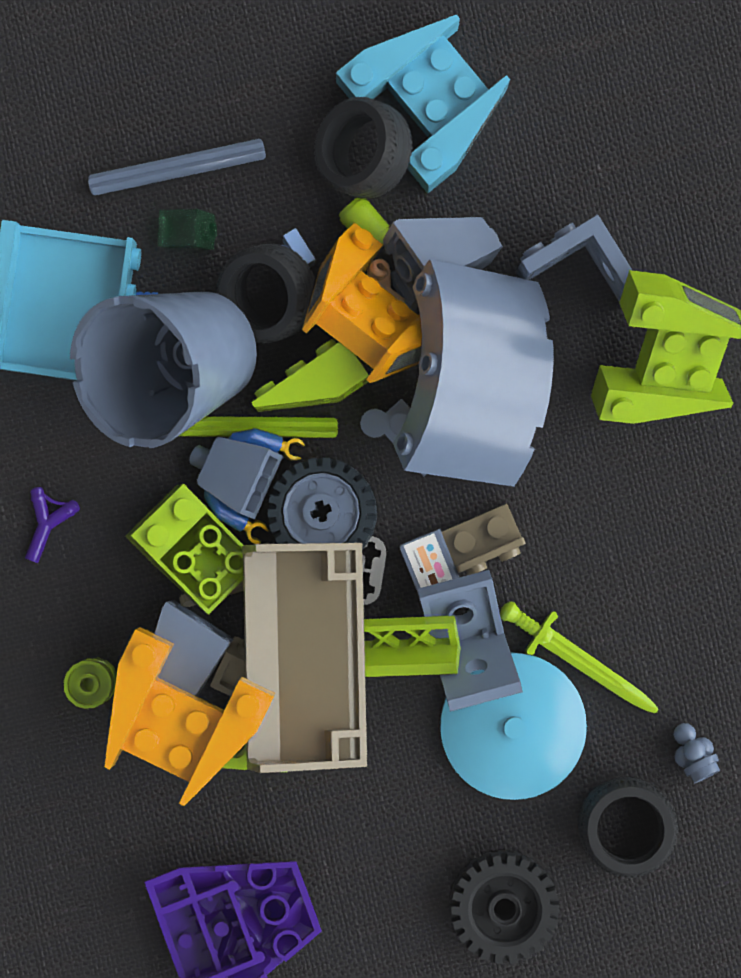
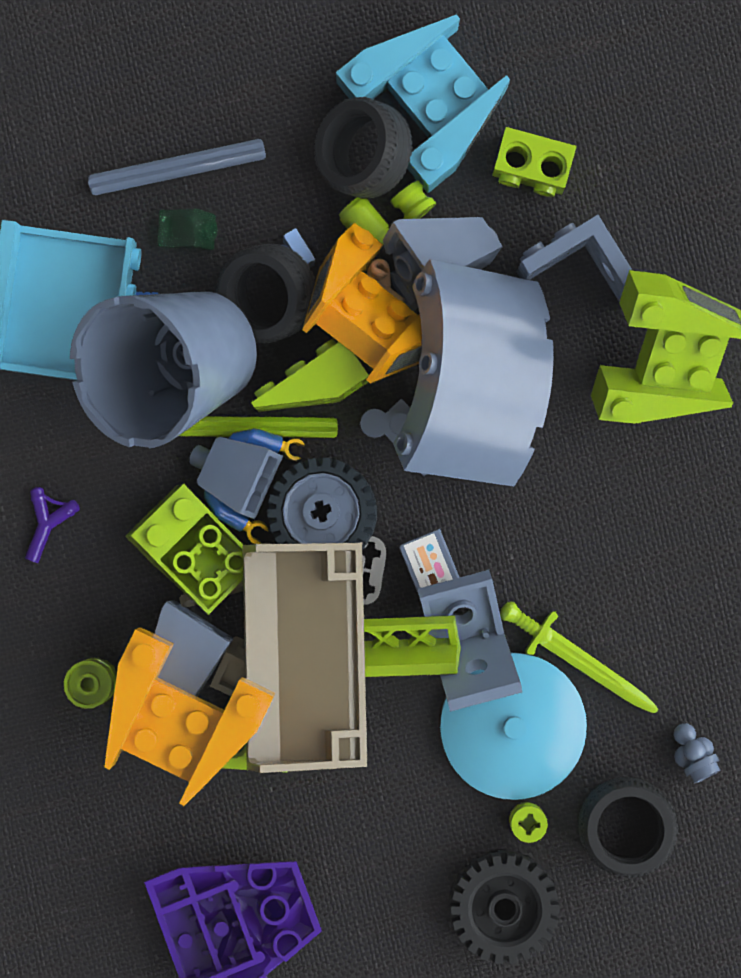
(413, 201): none -> lime wheel
(483, 539): dark tan bracket -> none
(528, 815): none -> lime wheel
(535, 152): none -> lime brick

